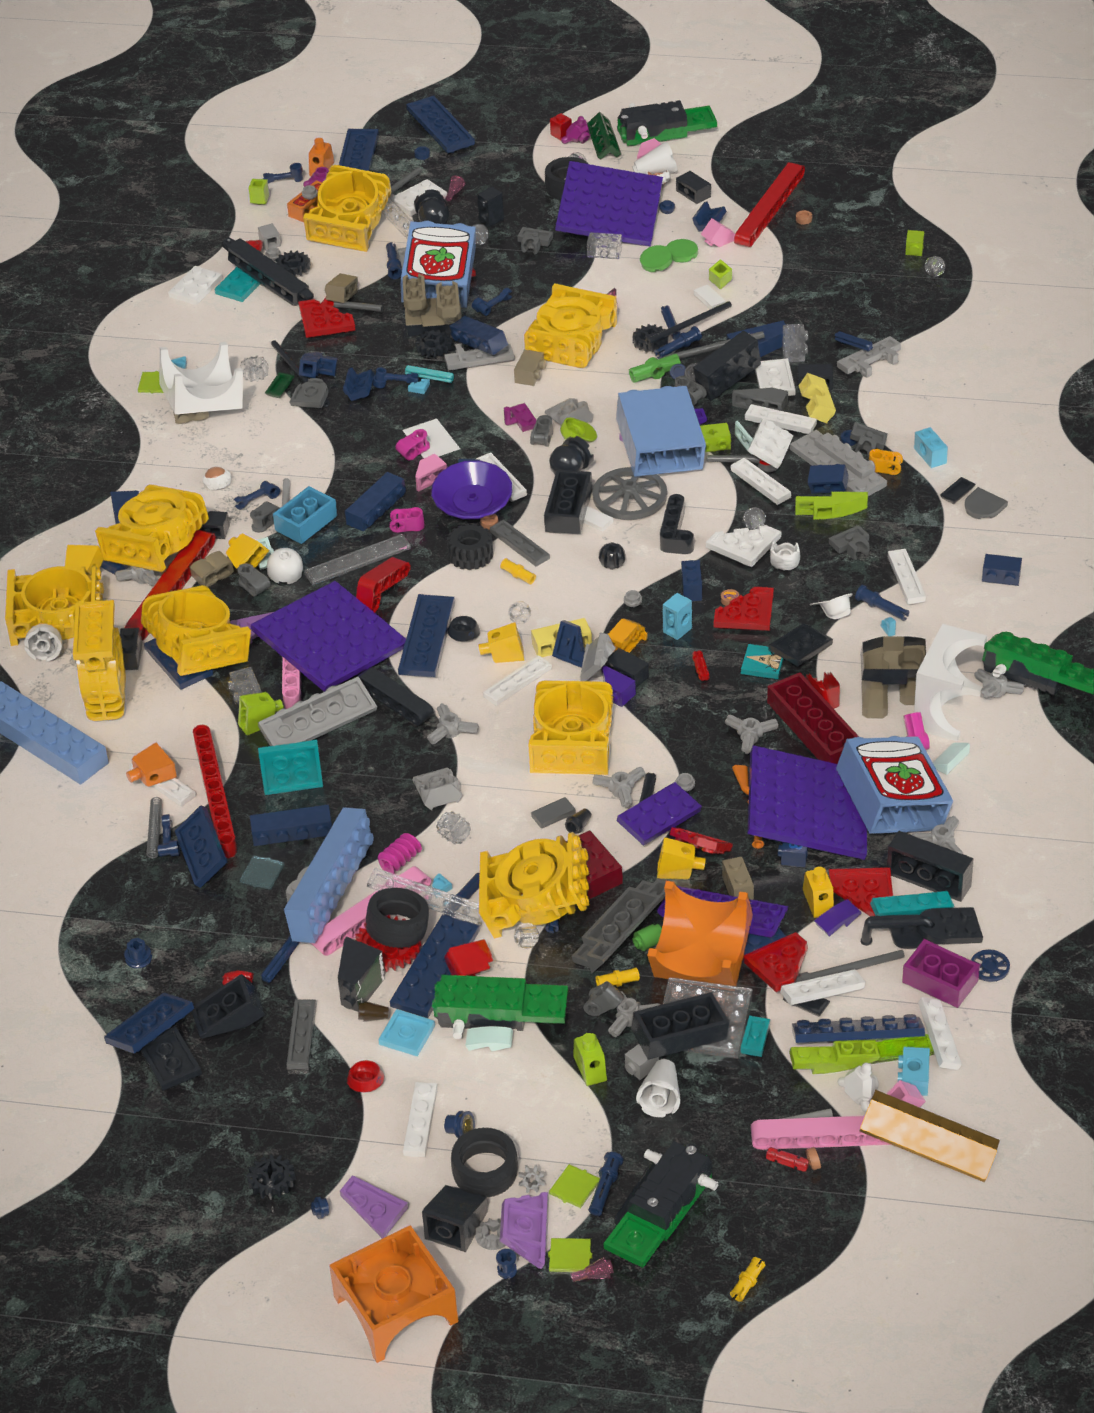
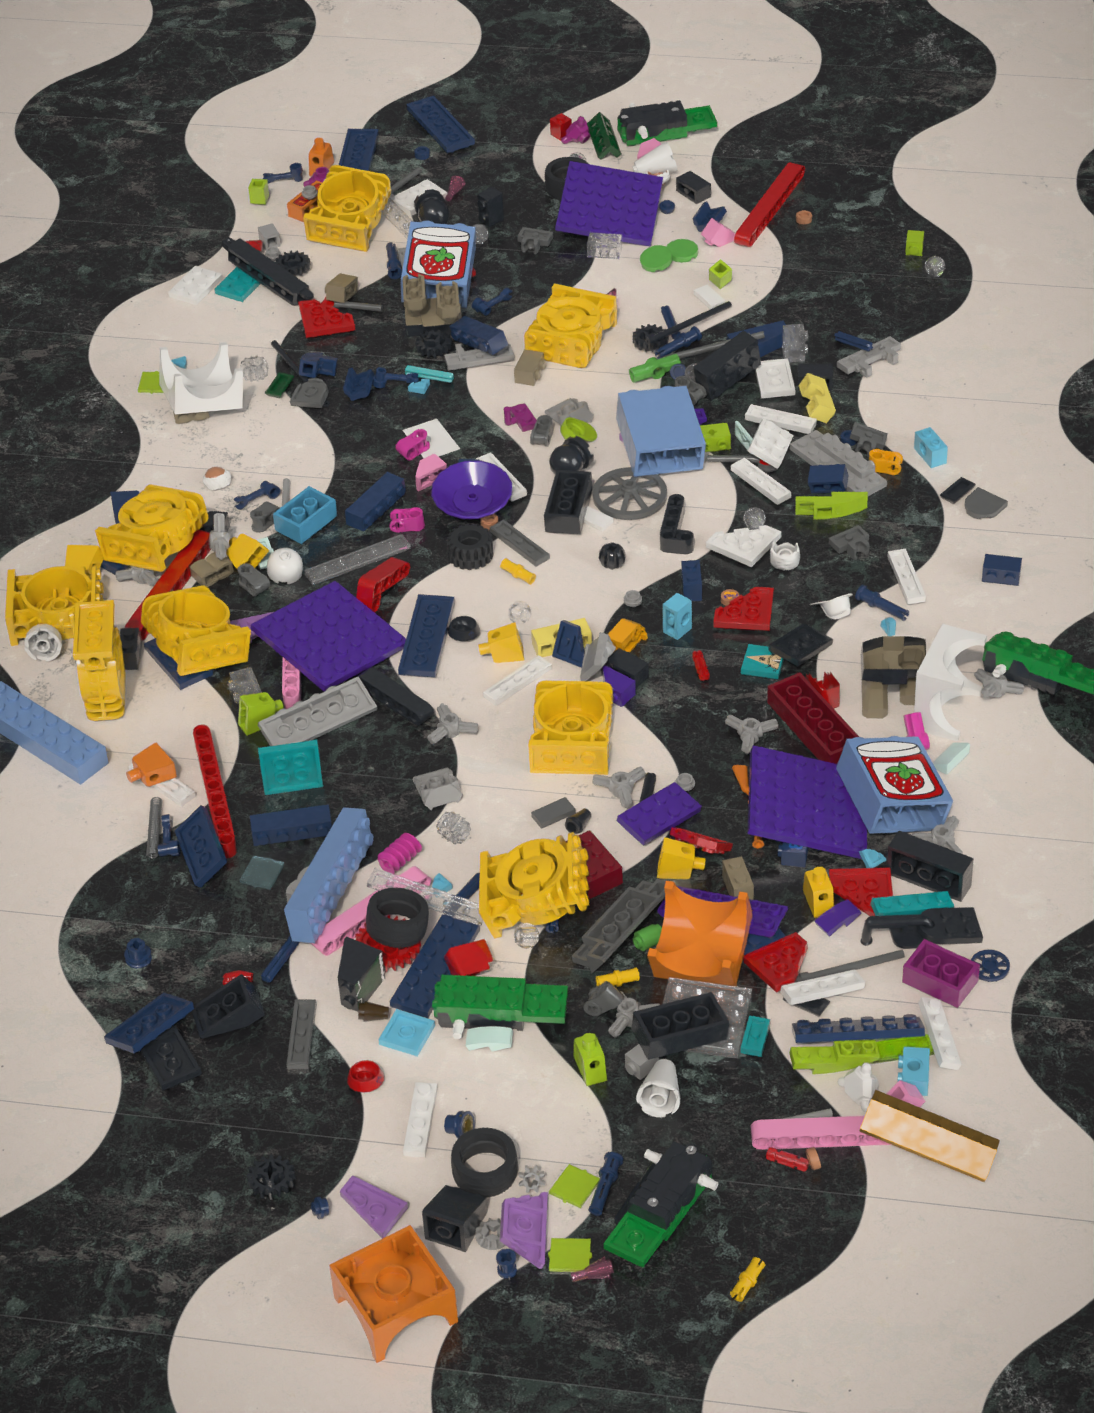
(219, 537): none -> light grey bush
(764, 397): dark grey slope -> none
(872, 858): none -> medium azure tile

